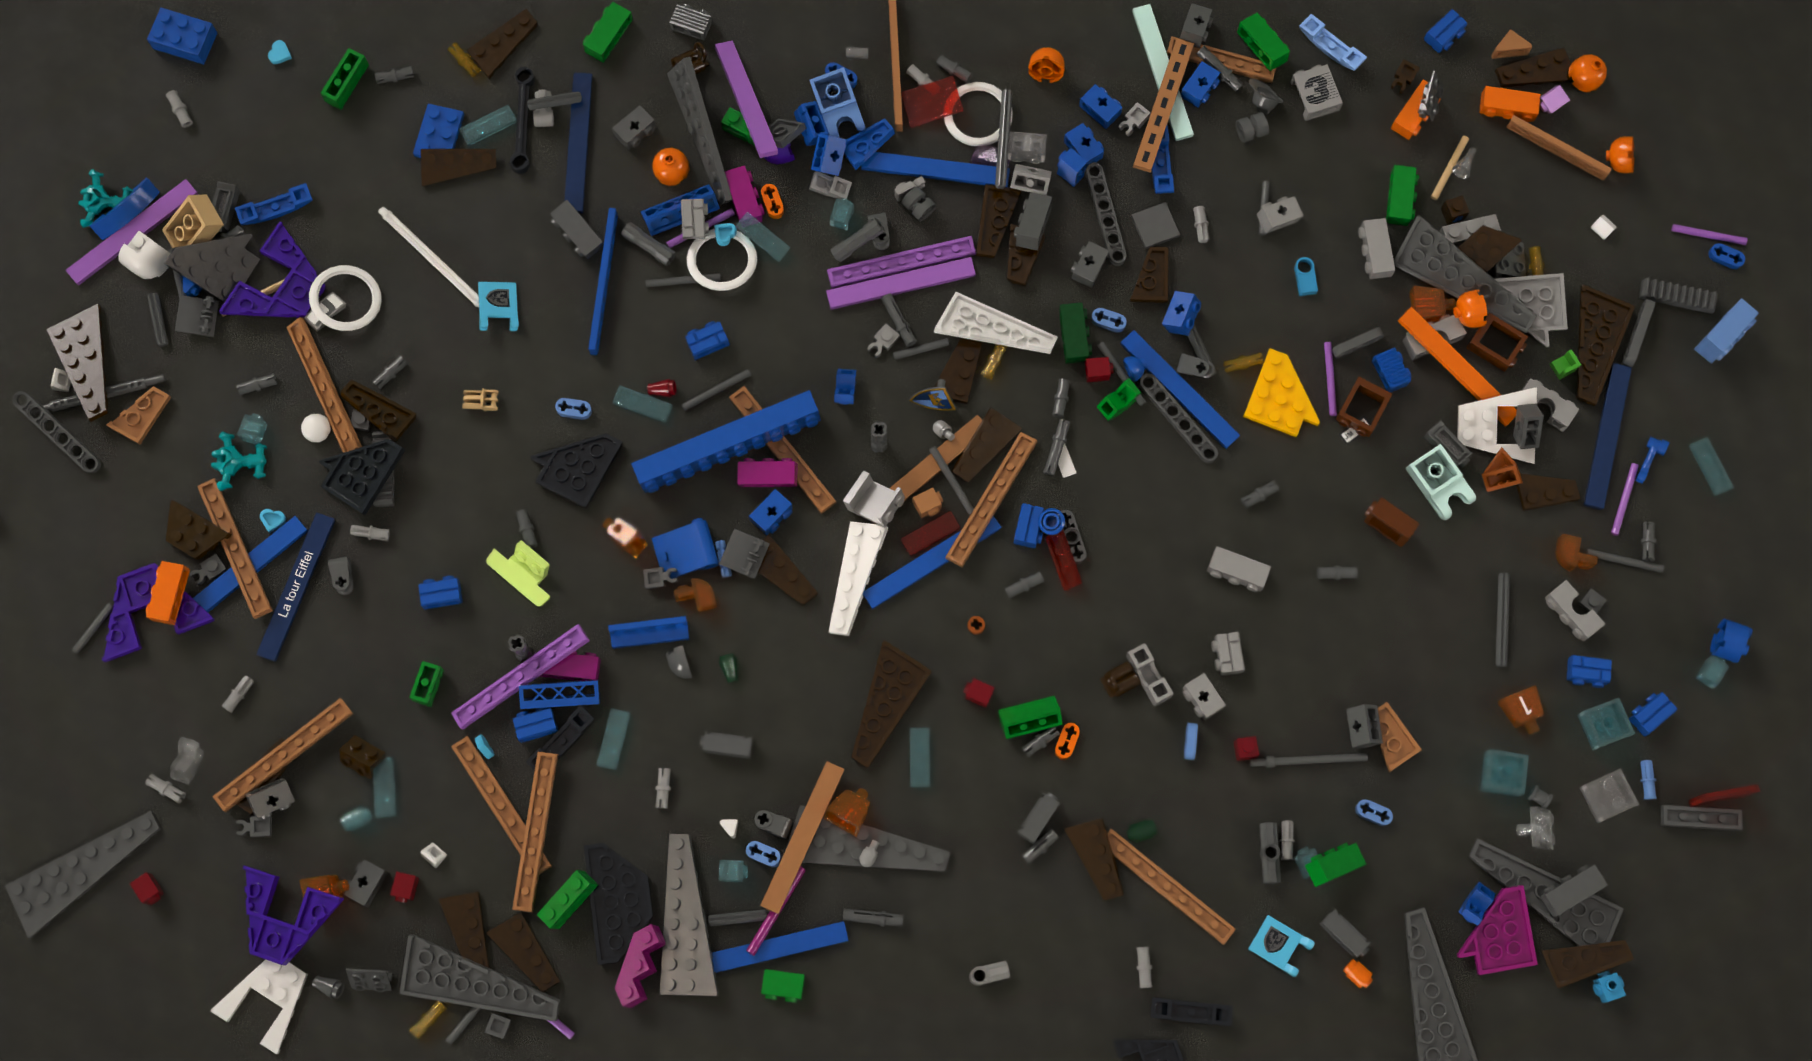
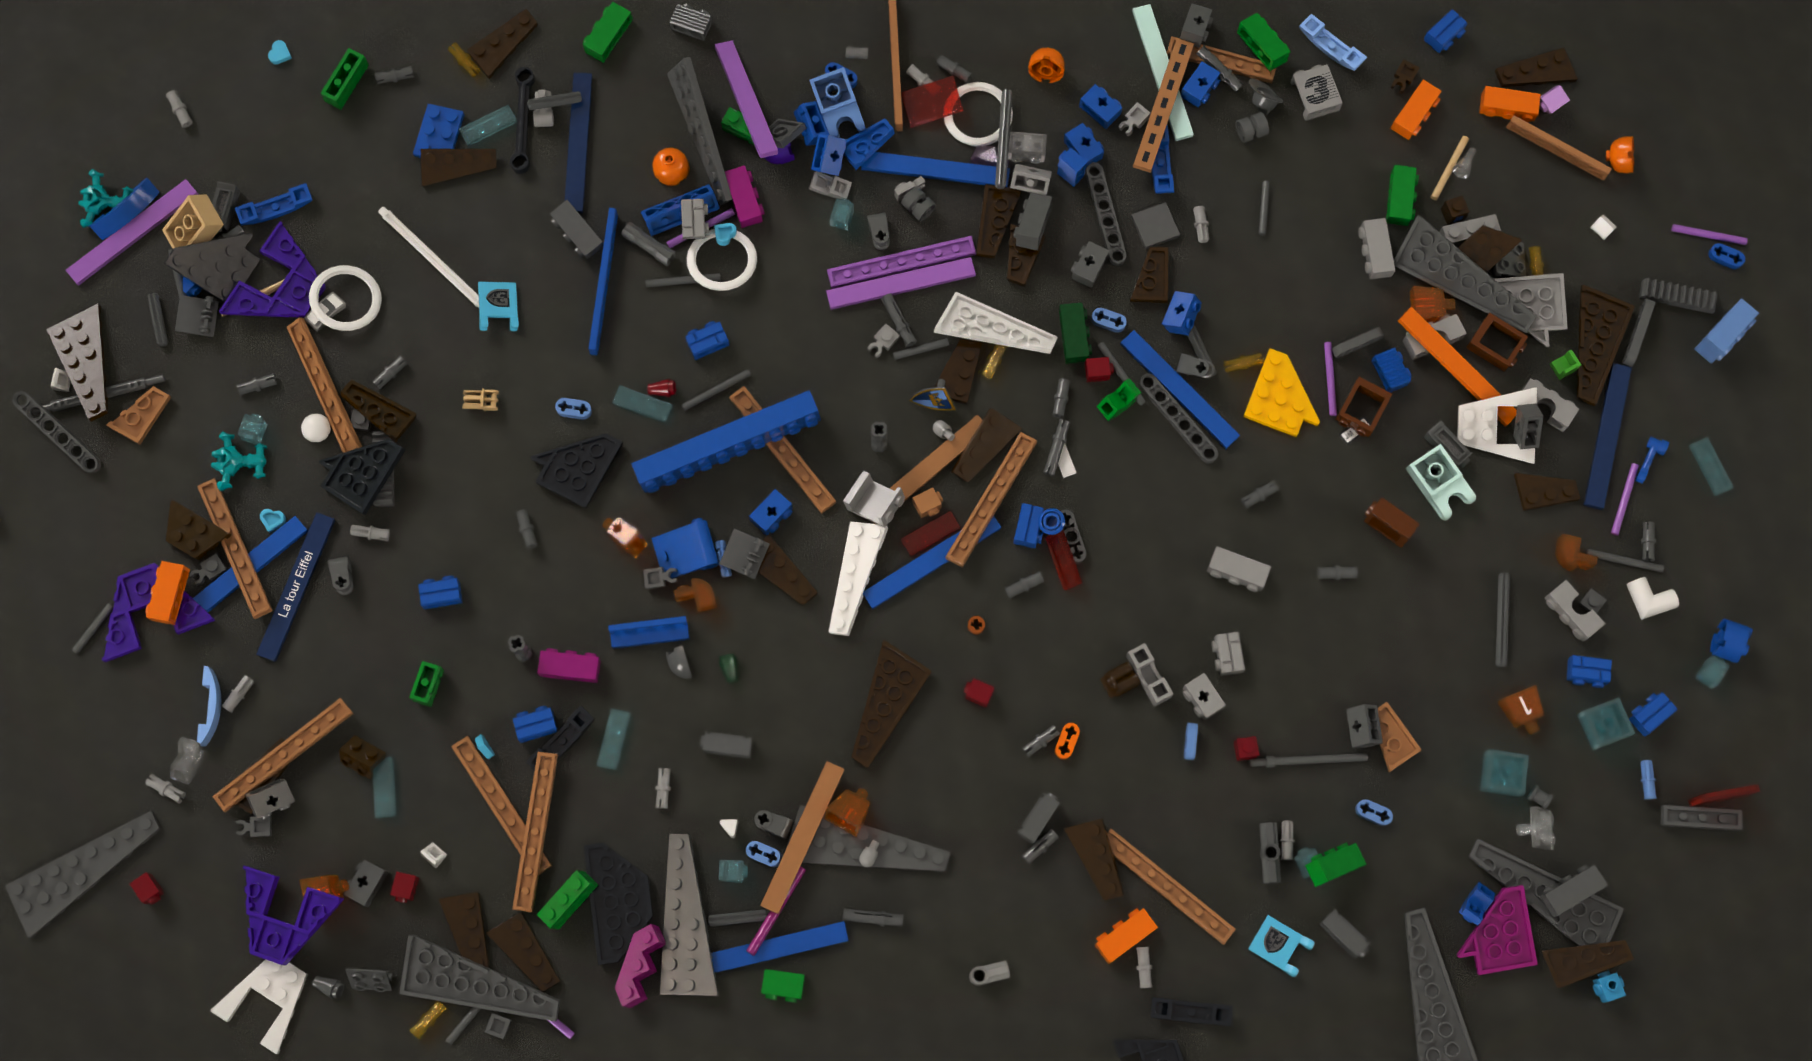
(144, 257): white brick -> none
(182, 36): blue brick -> none
(207, 730): none -> light blue slope
(356, 818): clear light blue brick -> none
(521, 675): medium lavender tile -> none
(523, 571): yellowish green plate -> none
(562, 700): blue fence -> none
(636, 119): dark grey brick -> none
(698, 59): dark brown piece -> none
(762, 236): clear light blue tile -> none
(767, 473): magenta brick -> none
(768, 202): orange beam -> none
(845, 386): blue brick -> none
(847, 247): dark grey axle -> none
(919, 757): clear light blue tile -> none
(951, 479): dark grey bar -> none
(1030, 717): green brick -> none
(1125, 935): none -> orange brick
(1134, 367): blue brick -> none
(1141, 831): clear green brick -> none
(1272, 220): light grey brick -> none
(1306, 281): dark azure piece -> none
(1358, 974): orange brick -> none
(1430, 98): dark grey hinge -> none
(1471, 309): orange cylinder -> none
(1501, 472): dark orange slope -> none
(1512, 46): medium nougat slope -> none
(1588, 72): orange cylinder -> none
(1609, 795): clear piece -> none
(1650, 604): none -> white brick

